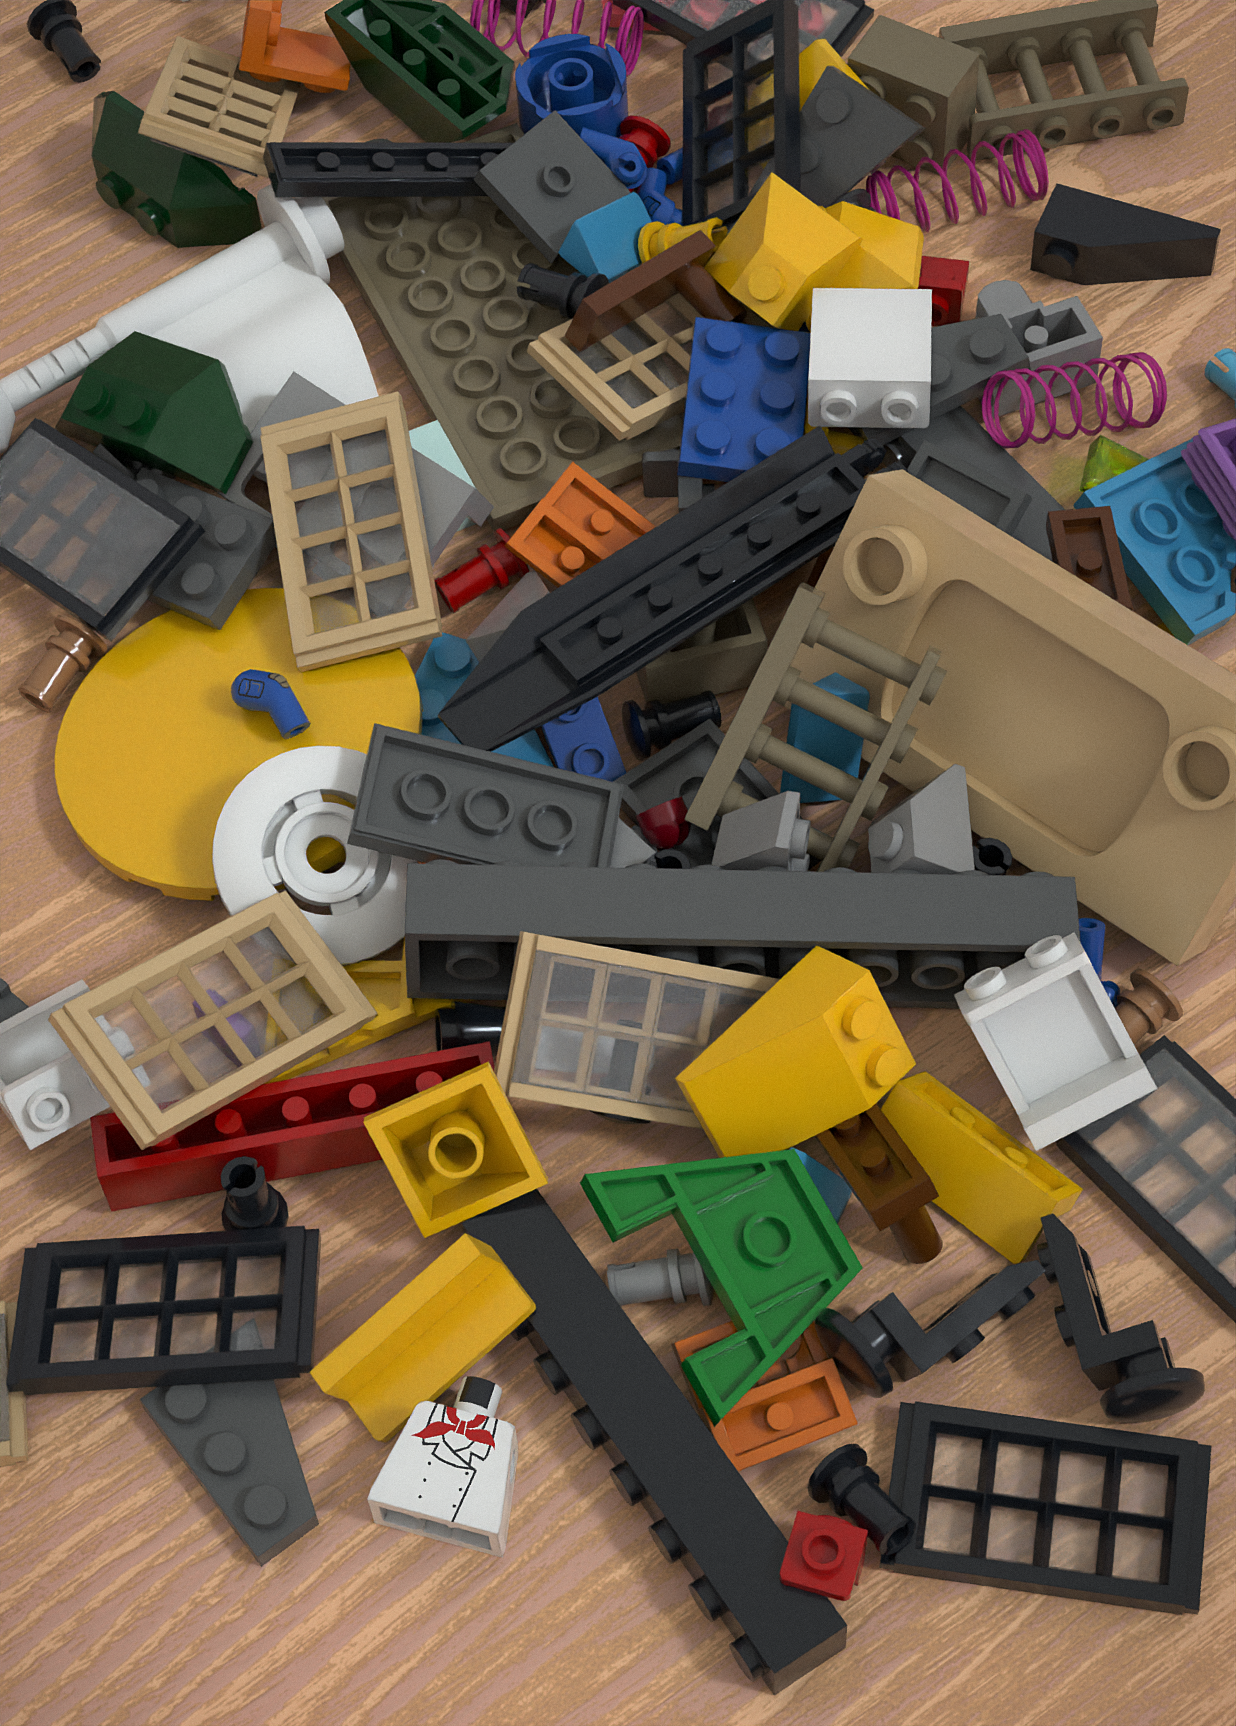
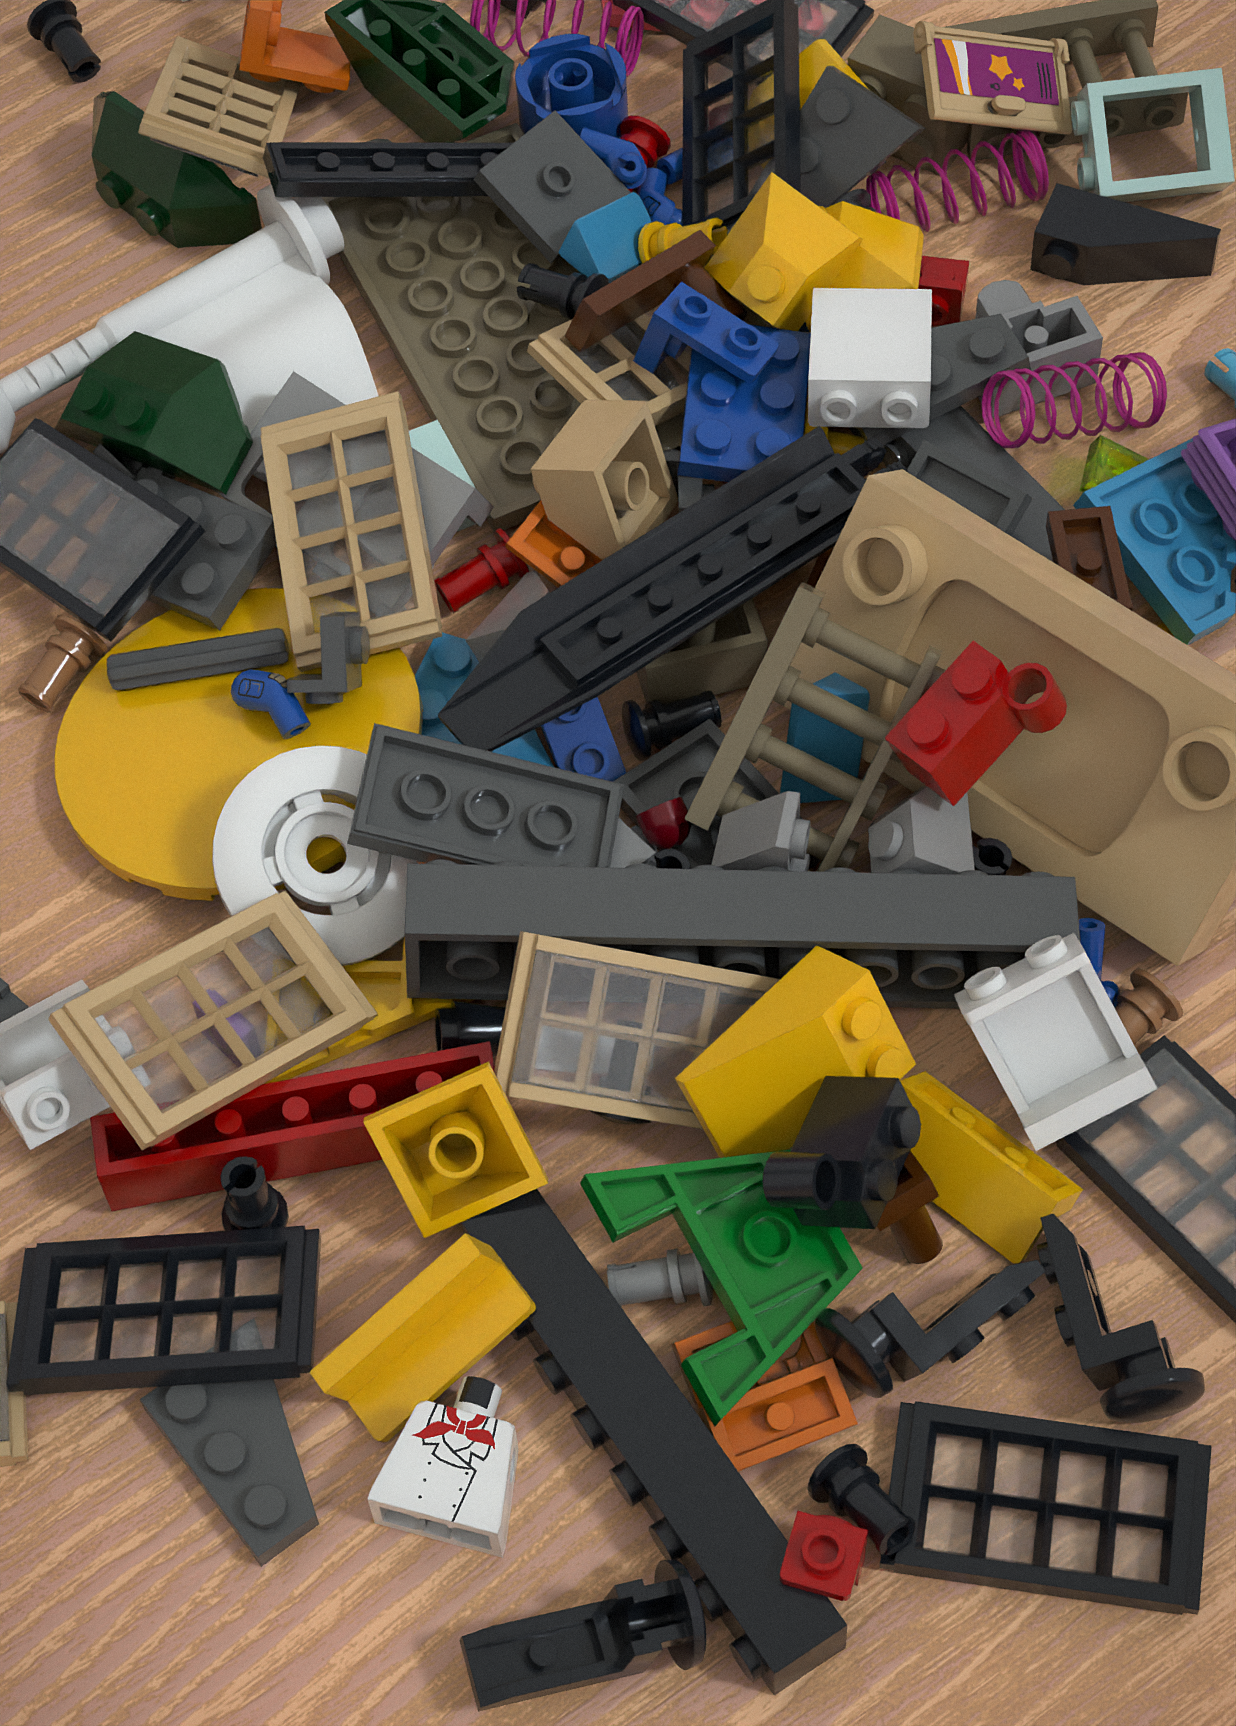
(197, 659): none -> dark grey axle
(343, 650): none -> dark grey bracket
(589, 1641): none -> black piece
(606, 476): none -> tan slope
(708, 328): none -> blue bracket
(845, 1154): none -> black hinge
(973, 719): none -> red hinge
(1010, 74): none -> door
(1209, 132): none -> light aqua window

